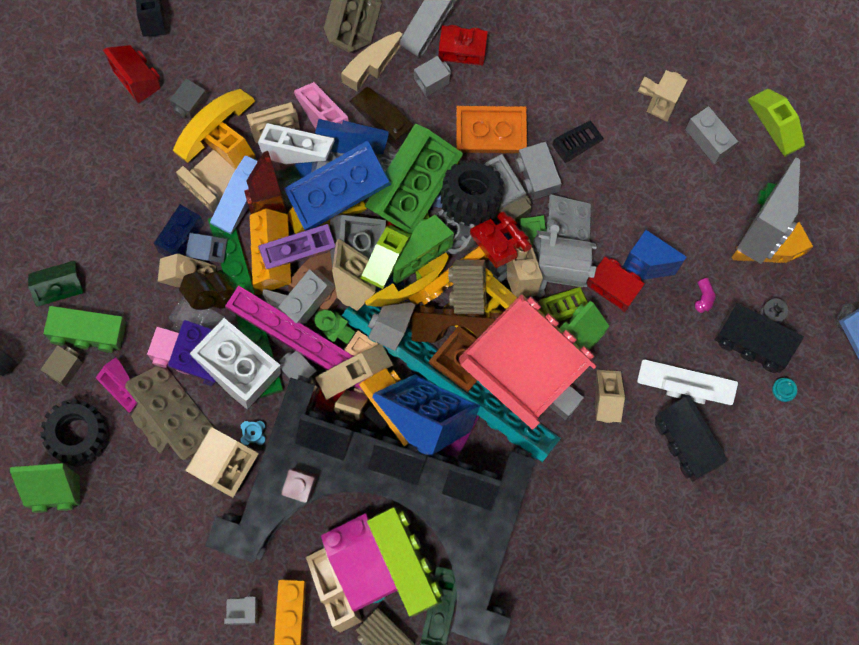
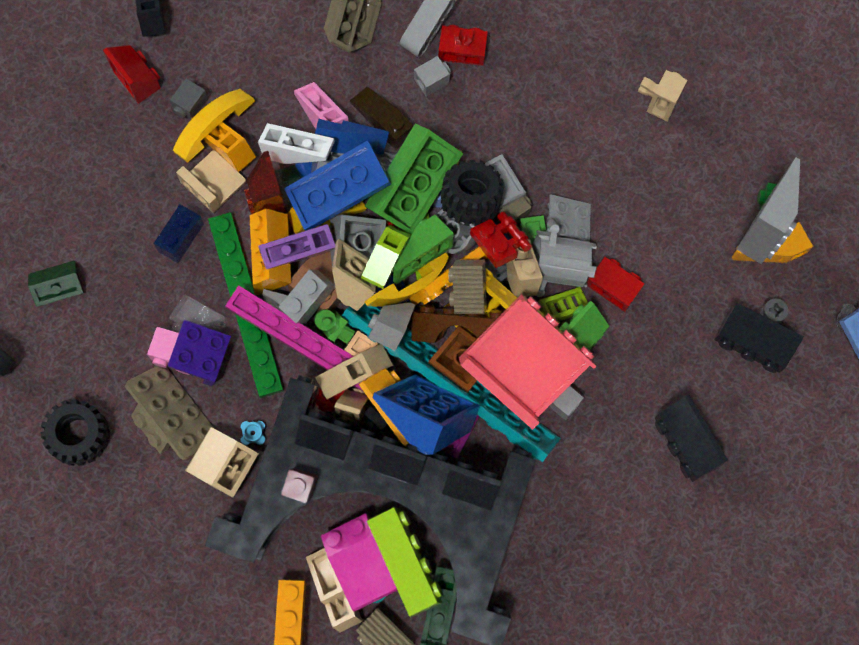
(47, 486): bright green slope -> none
(62, 365): dark tan brick -> none
(84, 329): bright green brick -> none
(114, 378): dark pink slope -> none
(176, 266): tan slope -> none
(206, 247): sand blue brick -> none
(207, 290): dark brown brick -> none
(234, 202): light blue slope -> none
(236, 363): white slope -> none
(242, 611): light grey panel -> none
(280, 115): tan bracket -> none
(294, 365): light grey brick -> none
(371, 61): tan slope -> none
(491, 129): orange plate -> none
(538, 170): light grey brick -> none
(566, 154): black slope -> none
(609, 396): tan slope -> none
(653, 258): blue slope -> none
(687, 382): white bracket -> none
(707, 298): dark pink arm -> none
(711, 135): light grey brick -> none
(779, 120): lime slope -> none
(784, 389): teal plate -> none

